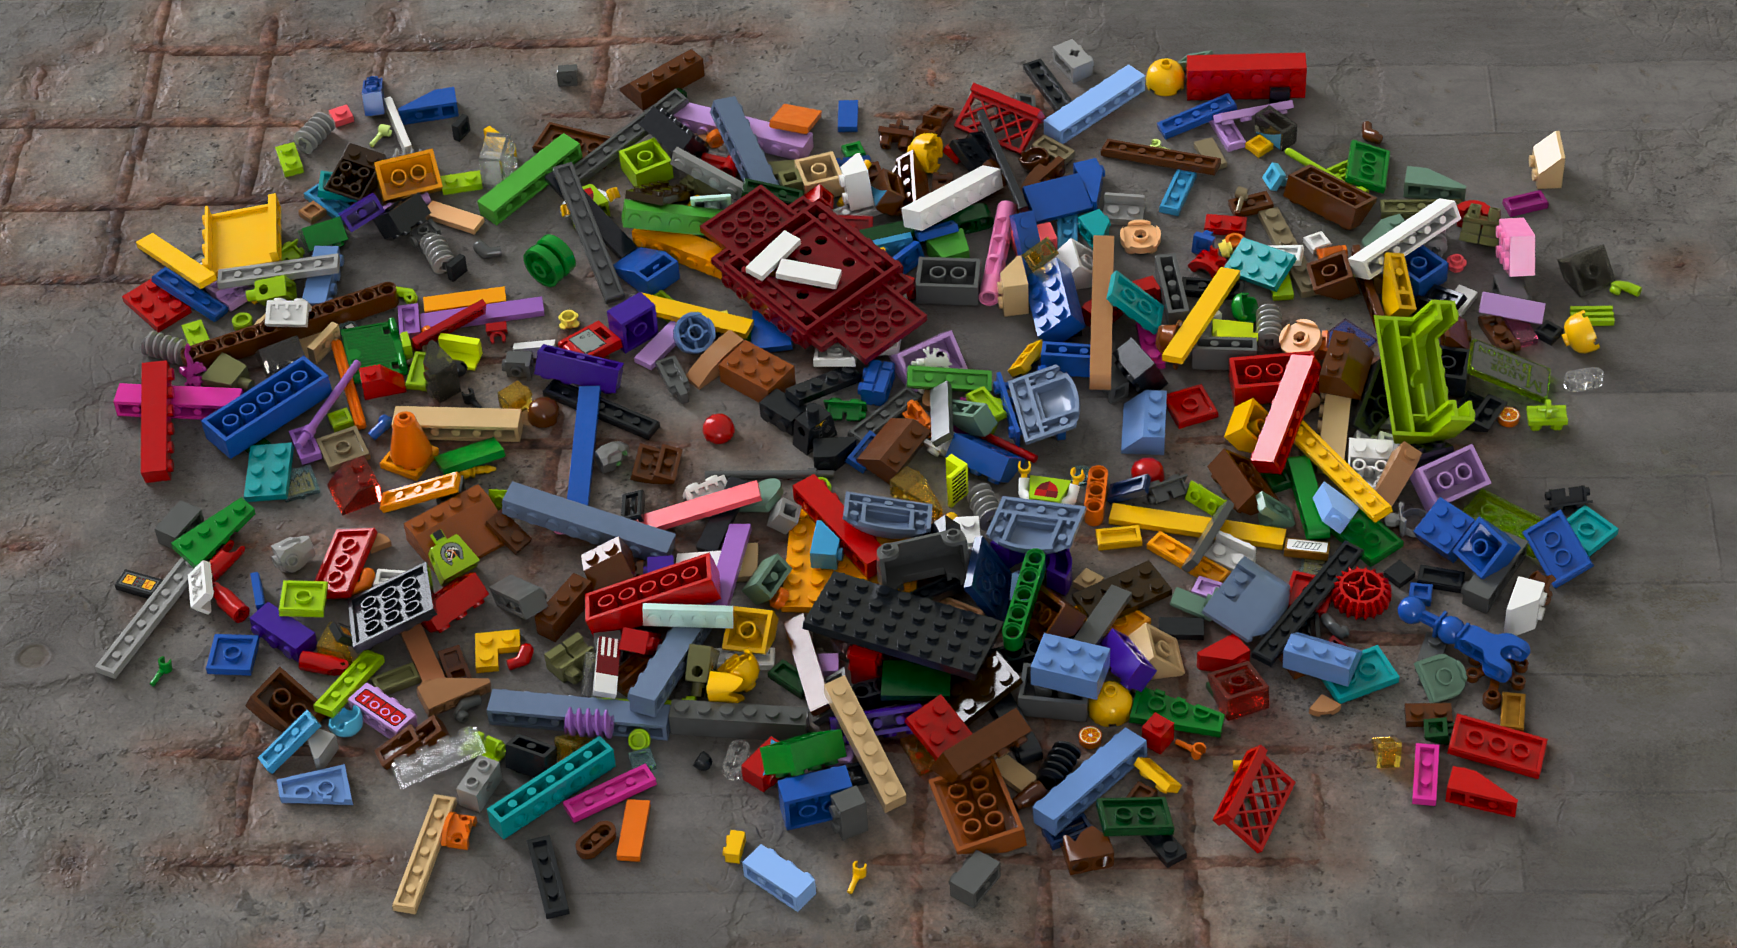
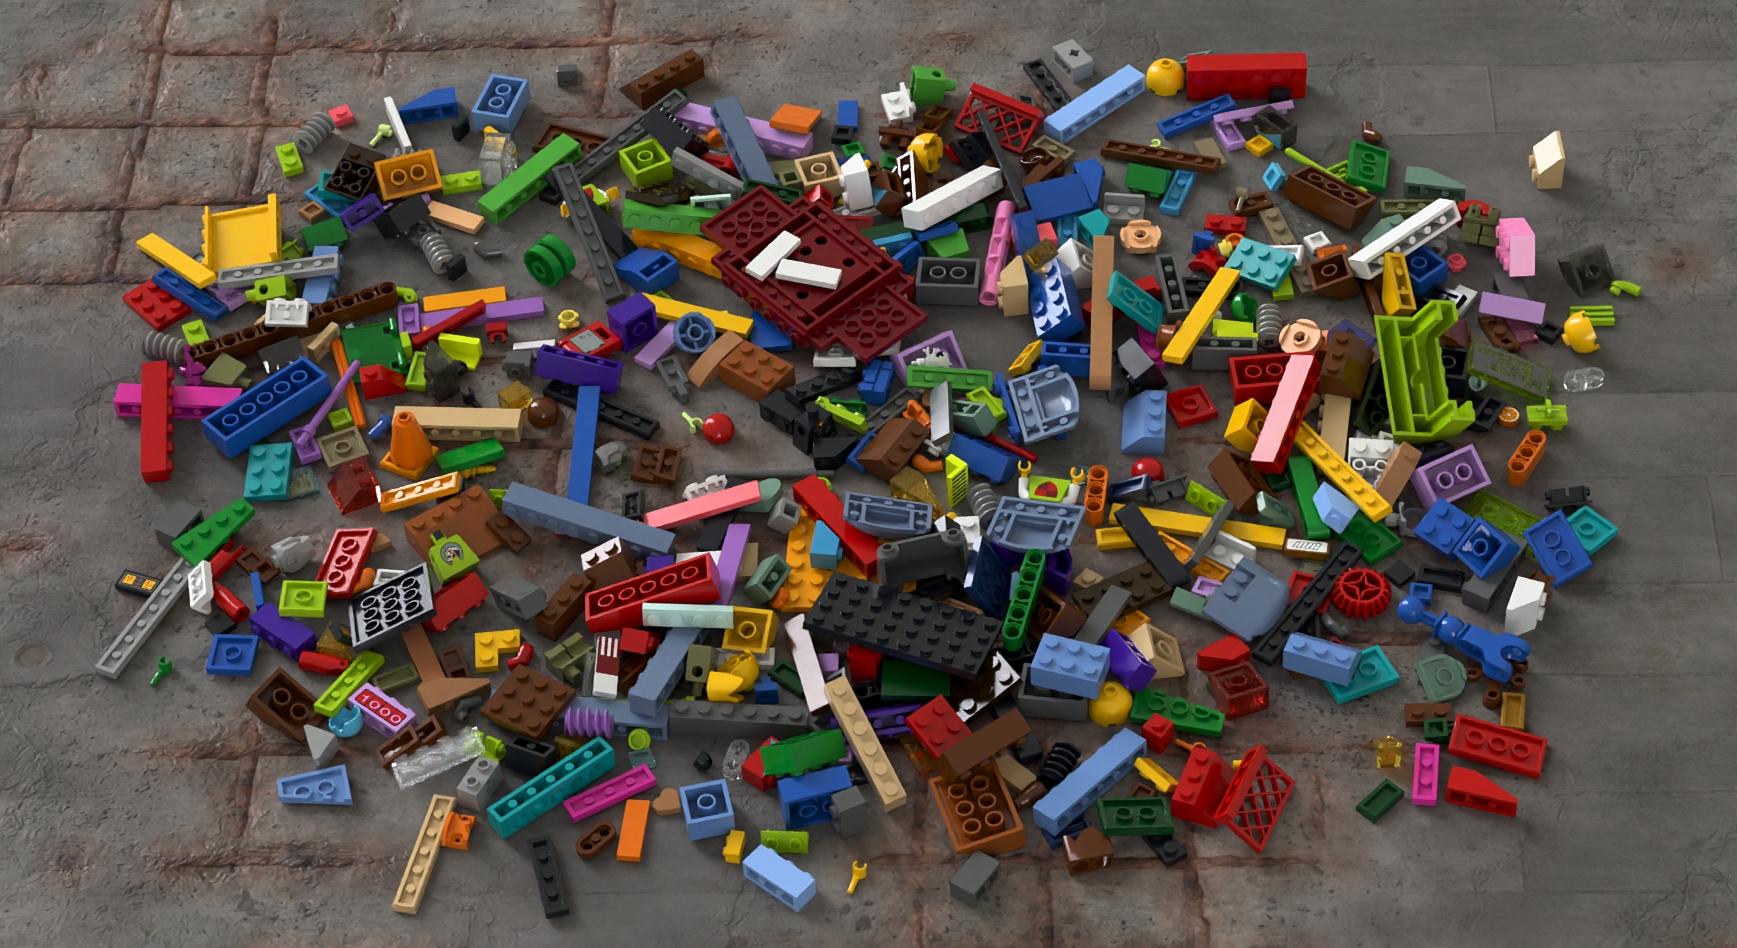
(220, 624): none -> black tile
(242, 321): lime tile -> none
(253, 561): none -> reddish brown slope
(289, 741): dark azure tile -> none
(373, 96): blue slope -> none
(501, 103): none -> medium blue brick
(528, 702): none -> reddish brown plate
(550, 196): none -> black tile
(667, 803): none -> medium nougat tile
(693, 422): none -> yellowish green hand
(707, 809): none -> medium blue brick
(766, 692): none -> blue tile
(786, 841): none -> lime hinge
(842, 134): none -> black plate
(843, 416): none -> lime hinge
(888, 162): none -> green tile
(898, 105): none -> white bracket
(926, 466): none -> orange arm
(929, 85): none -> bright green torso
(1090, 737): orange tile -> none
(1148, 179): none -> green slope
(1151, 545): none -> black beam
(1183, 627): black tile -> none
(1202, 787): none -> red slope
(1324, 706): medium nougat tile -> none
(1380, 801): none -> dark green tile
(1475, 381): none -> light aqua hinge
(1525, 203): magenta tile -> none
(1526, 458): none -> orange beam

